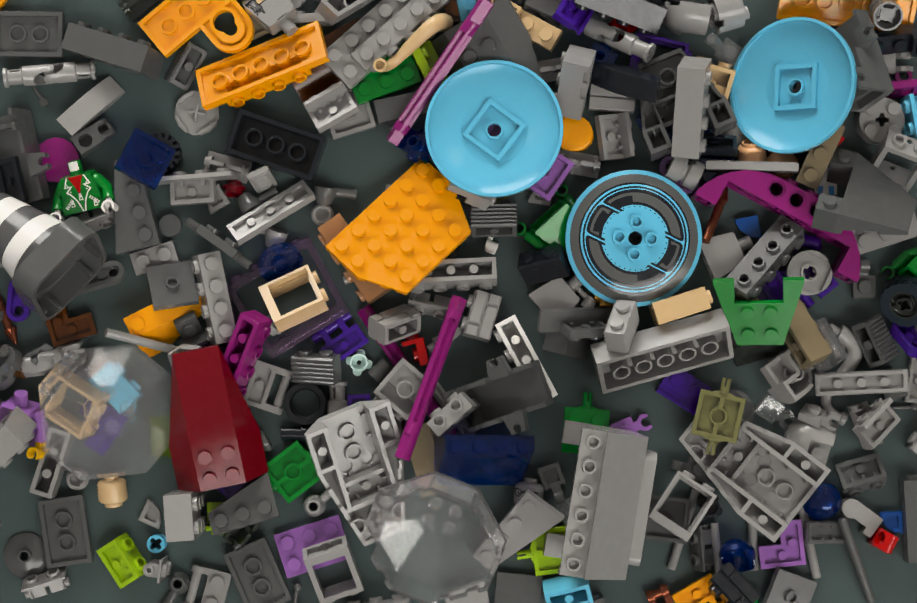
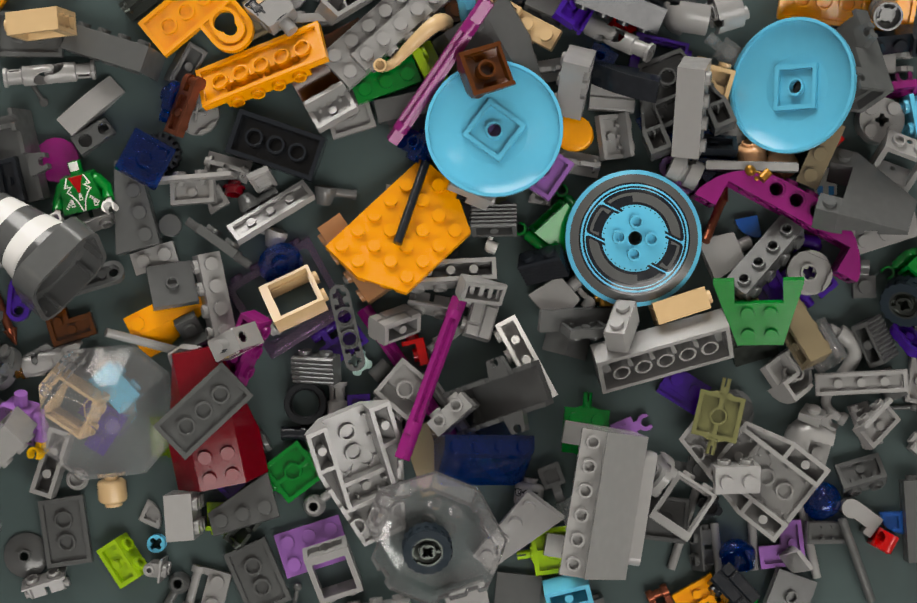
(40, 23): none -> tan window
(168, 97): none -> clear blue plate
(184, 104): none -> copper plate
(203, 410): none -> dark grey plate
(228, 344): none -> light grey torso
(261, 384): light grey plate -> none
(321, 214): light grey plate -> none
(343, 328): none -> dark grey beam
(412, 200): none -> black bar
(427, 548): none -> black wheel
(466, 287): none -> light grey slope
(484, 70): none -> reddish brown slope
(664, 473): none -> light grey plate
(736, 477): none -> light grey bracket
(764, 175): none -> pearl gold piece
(773, 410): clear plate -> none
(795, 560): none -> light grey slope

